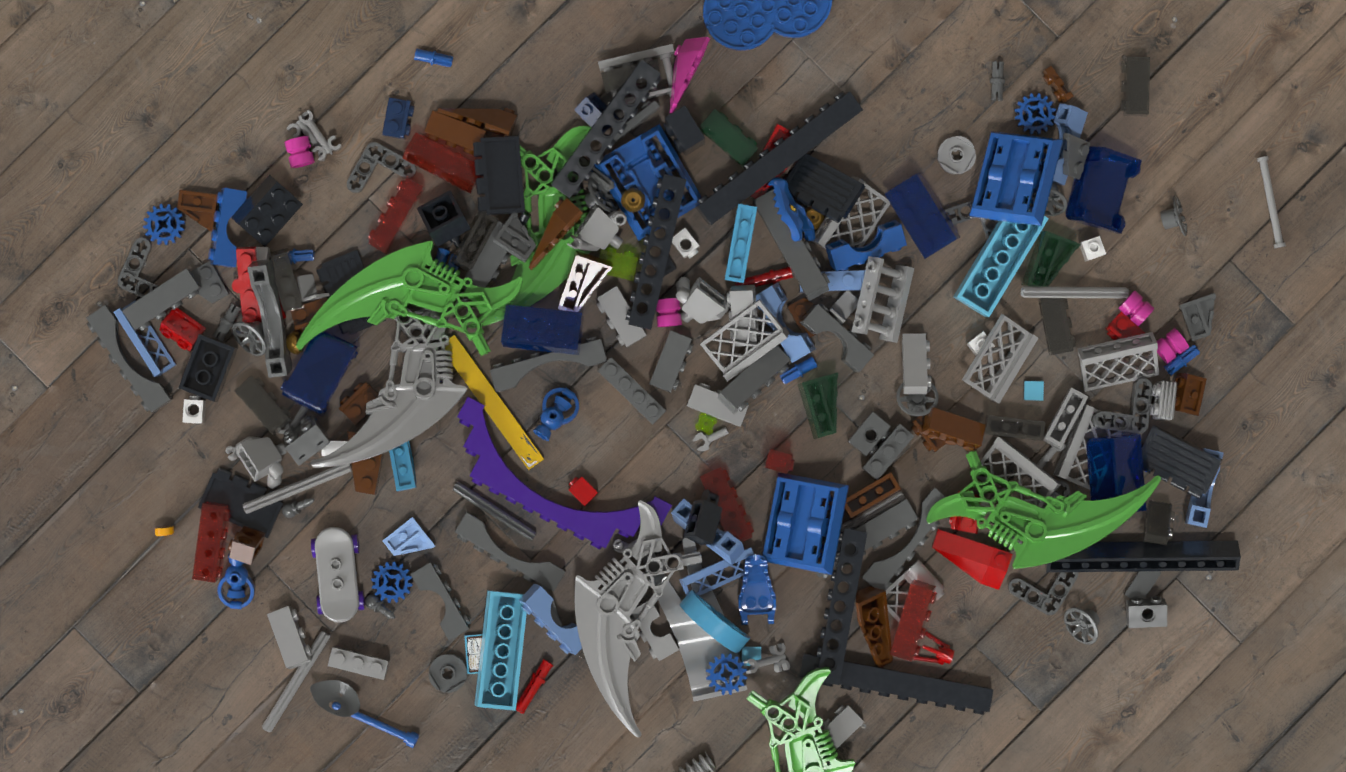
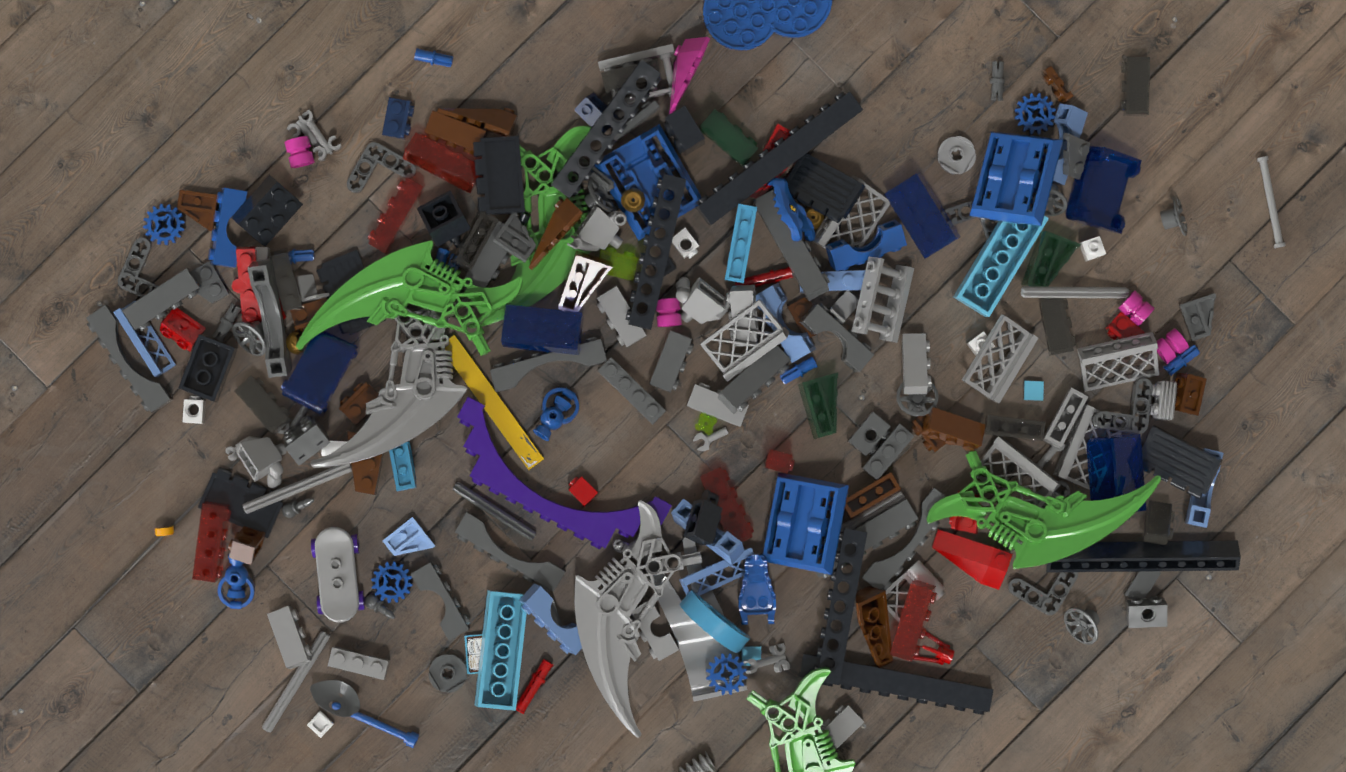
(320, 724): none -> white tile

